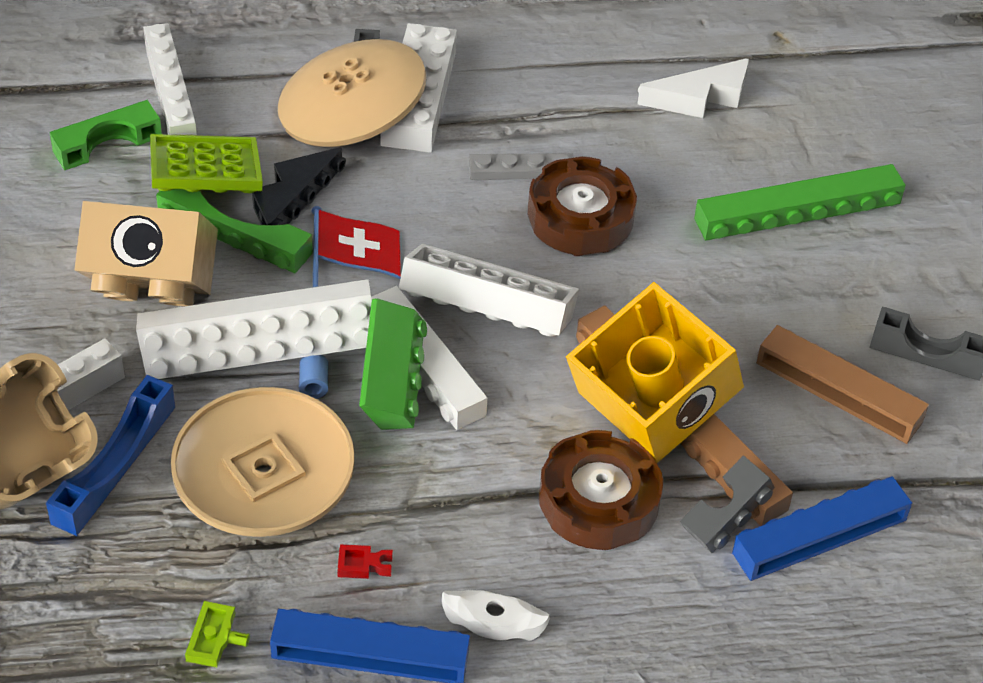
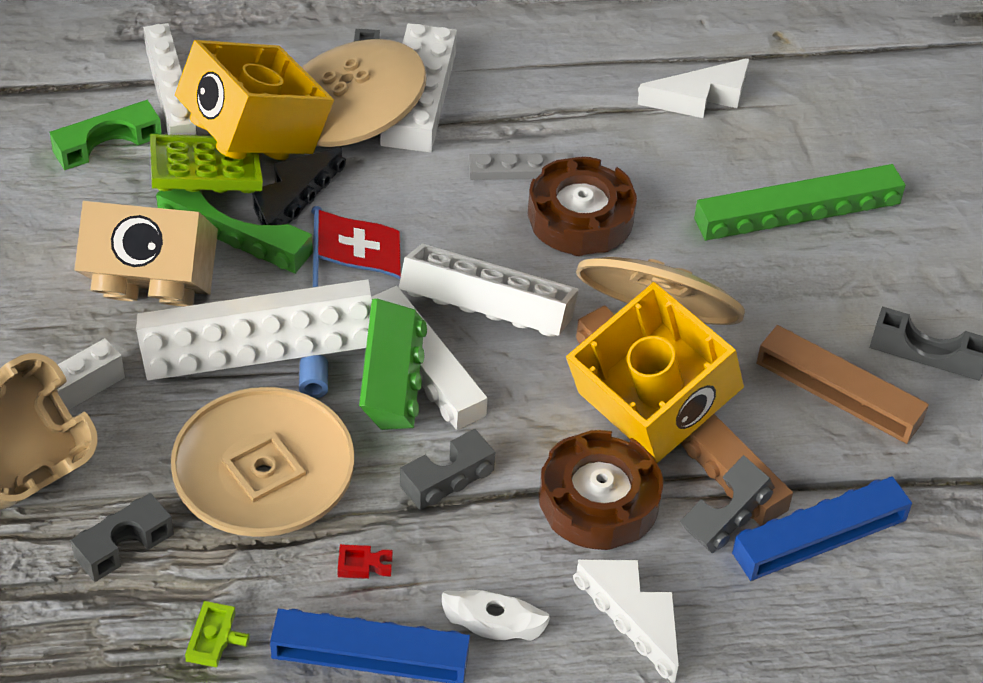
(83, 494): blue arch -> none
(141, 521): none -> dark grey arch
(253, 99): none -> yellow brick
(429, 482): none -> dark grey arch
(628, 277): none -> tan dish
(641, 615): none -> white slope

